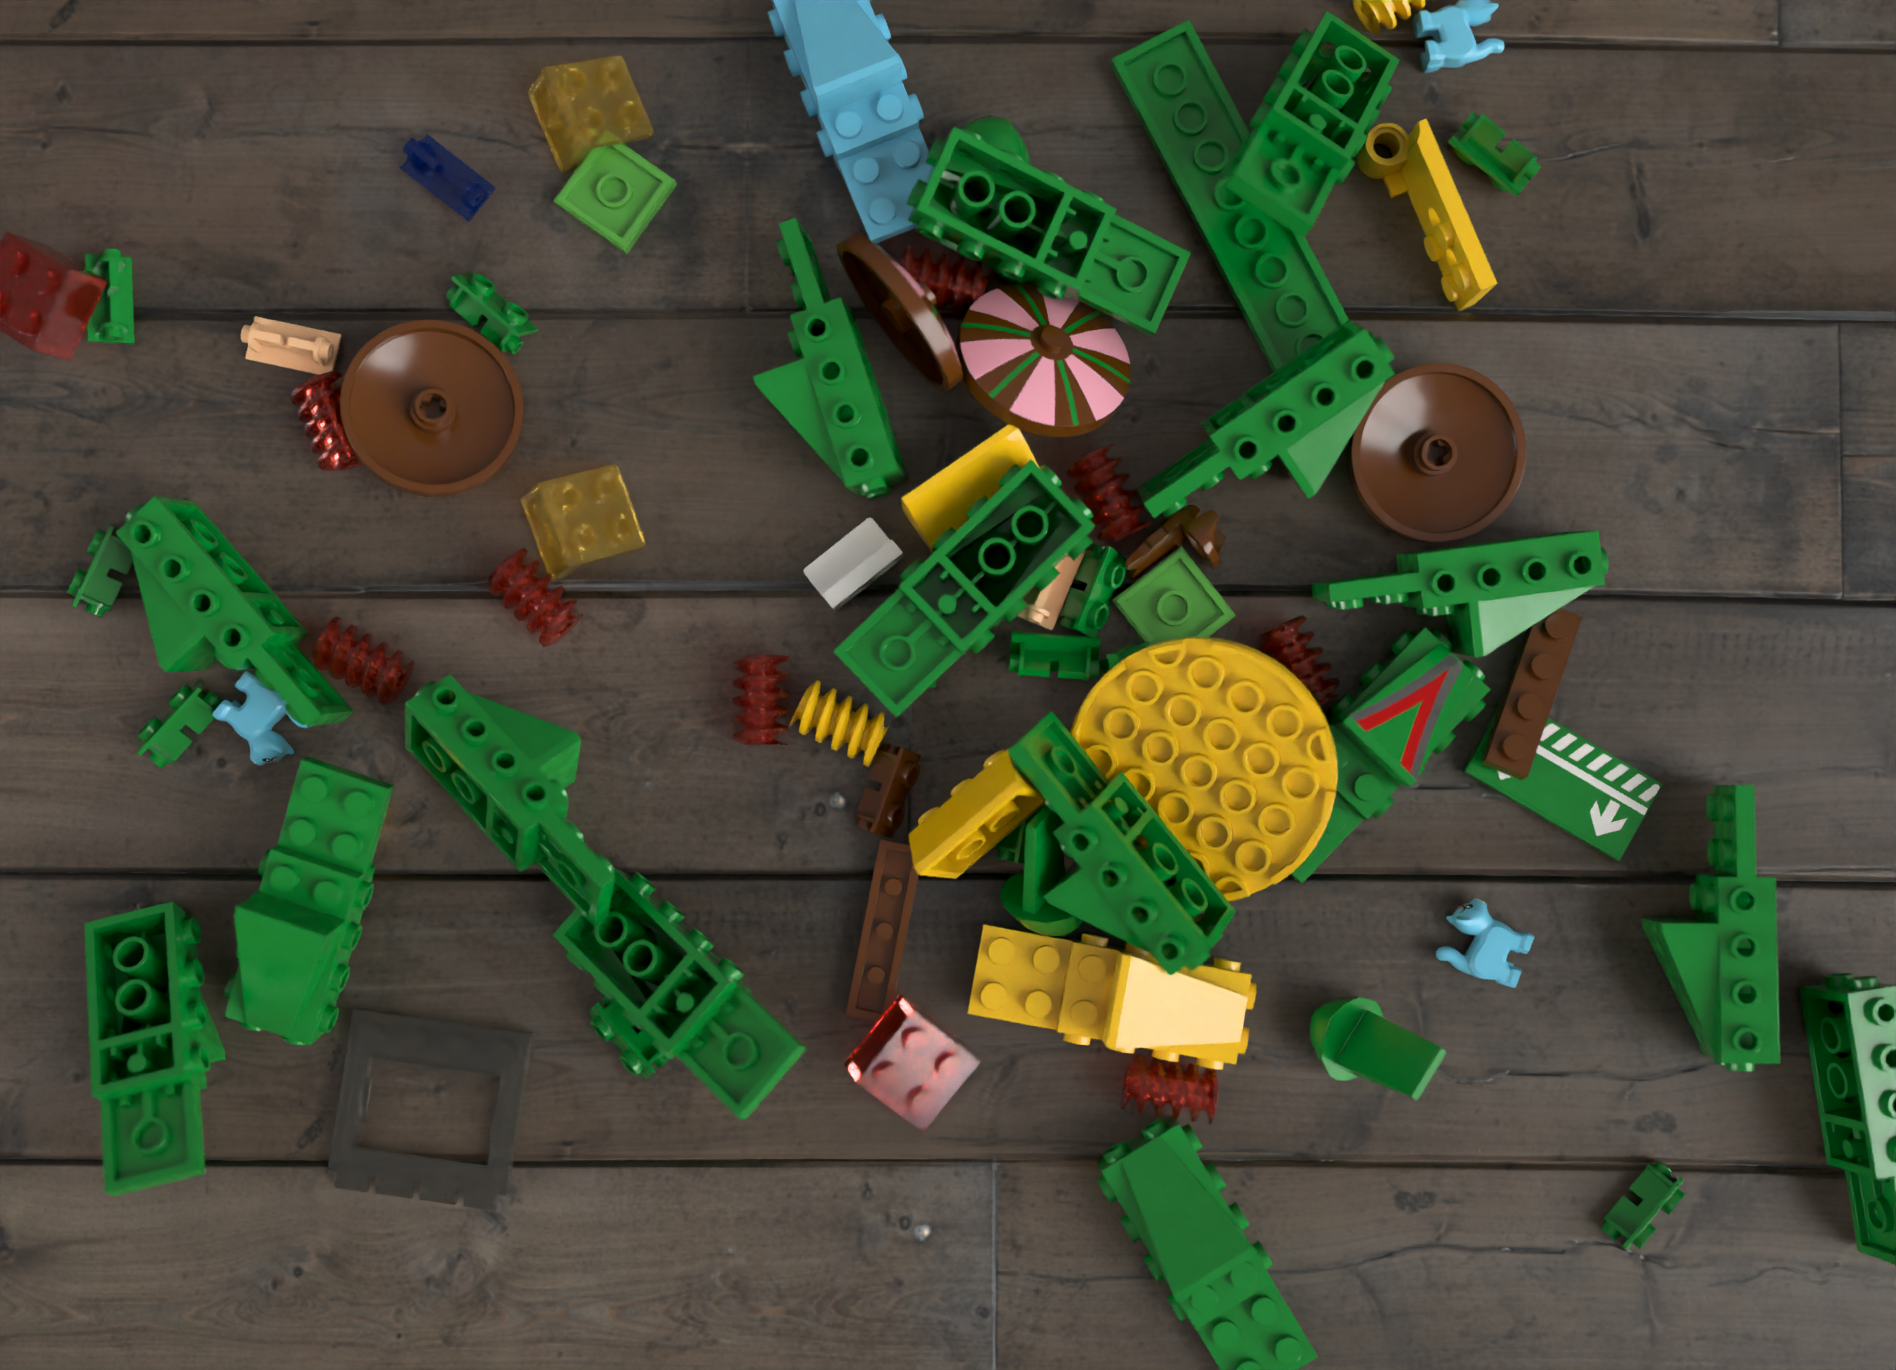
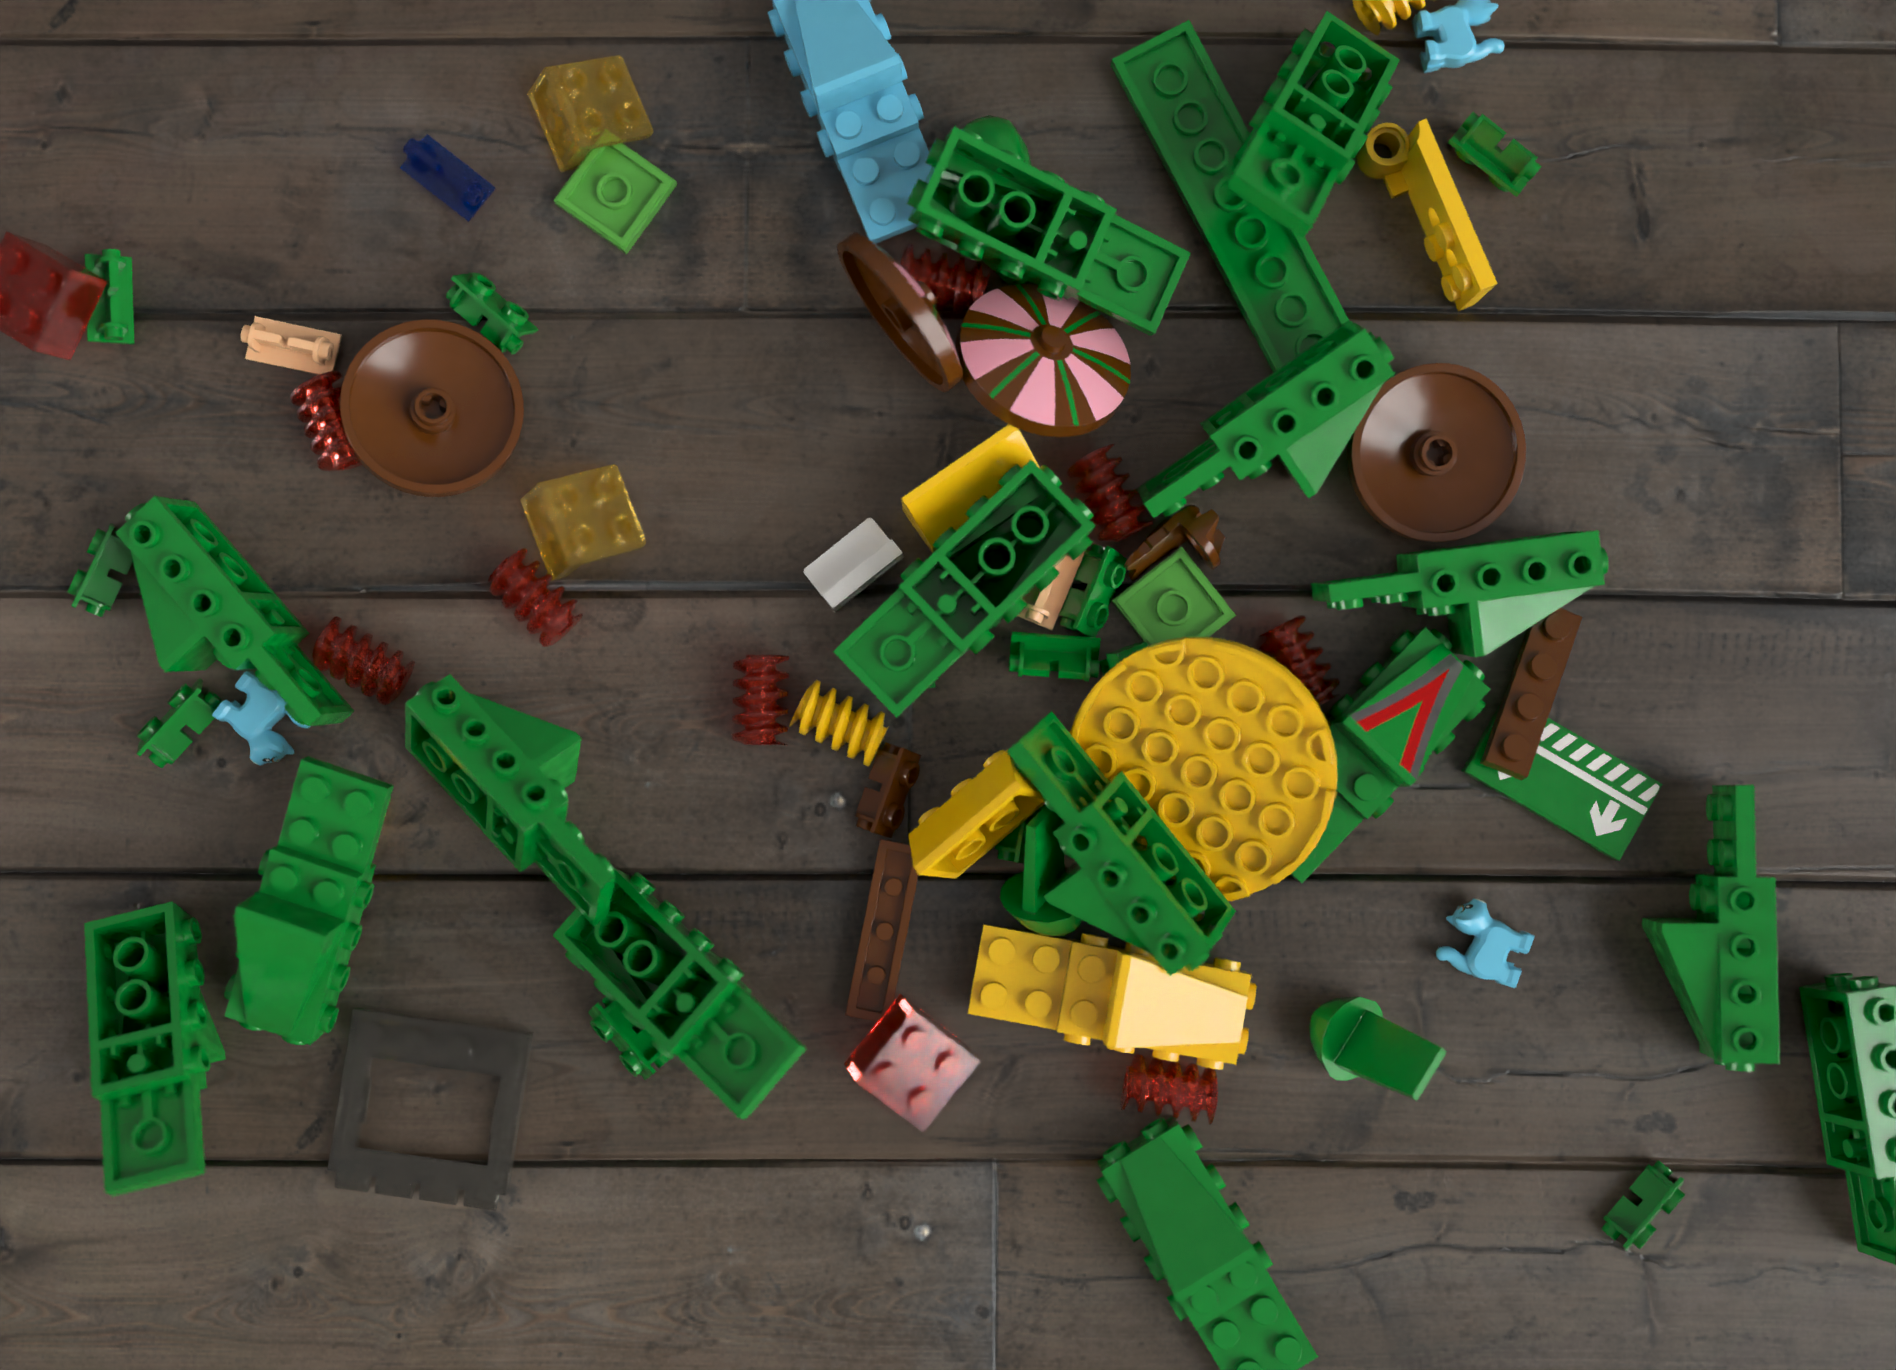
(832, 388): green wedge -> none

